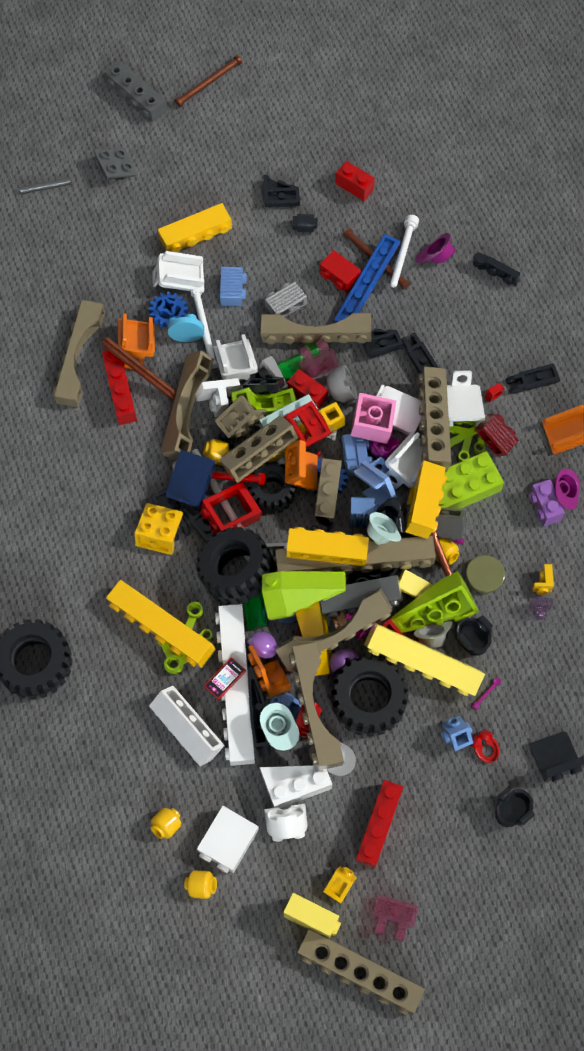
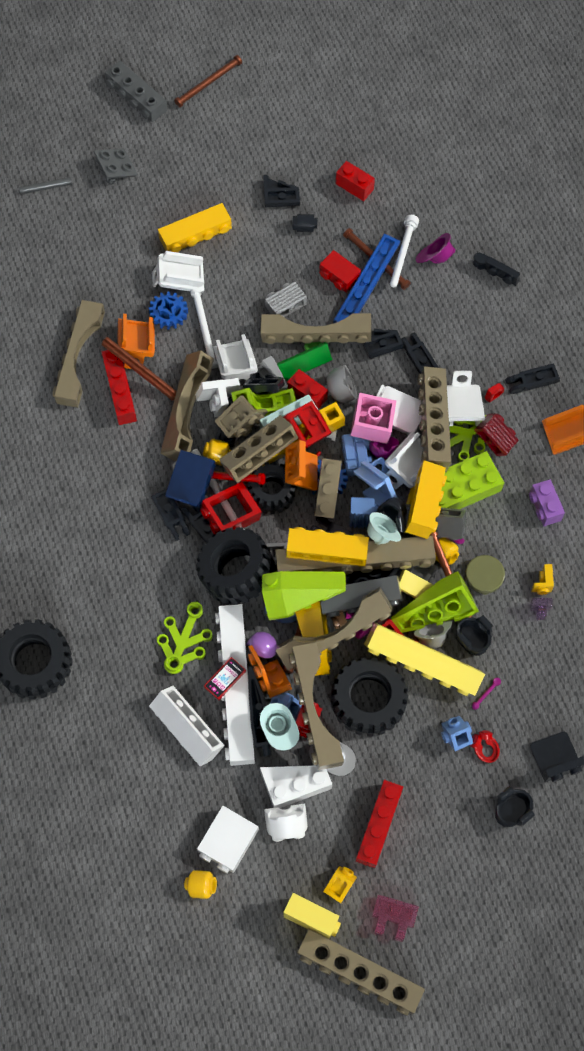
(158, 528): yellow bracket -> none
(161, 624): yellow brick -> none
(165, 823): yellow head -> none
(185, 328): medium azure tile -> none
(232, 286): medium blue brick -> none
(255, 613): green tile -> none
(318, 363): clear pink plate -> none
(341, 658): medium lavender hair -> none
(567, 488): magenta piece -> none

